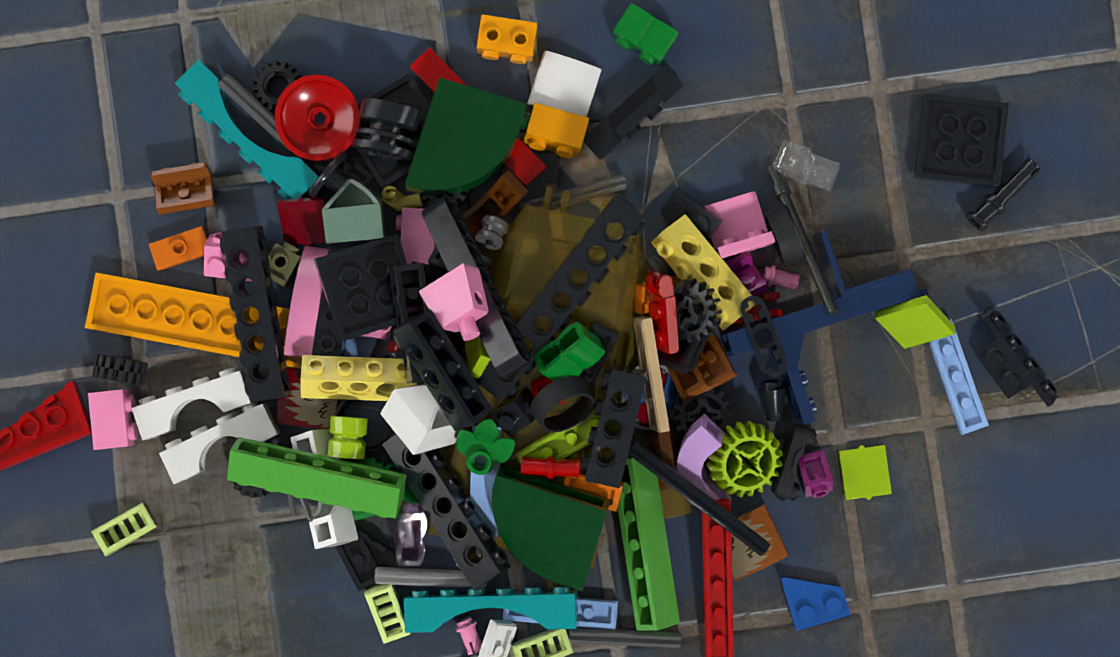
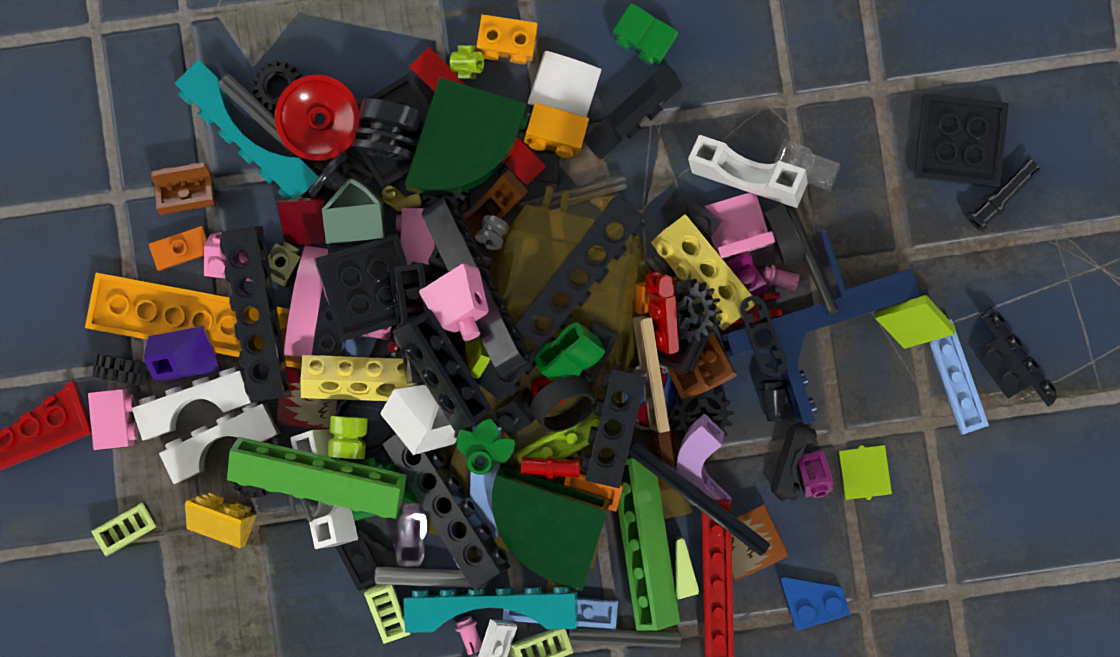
(181, 355): none -> dark purple slope
(220, 520): none -> yellow slope
(466, 62): none -> lime gear
(684, 575): none -> yellowish green slope
(758, 441): lime gear -> none
(773, 181): none -> white arch

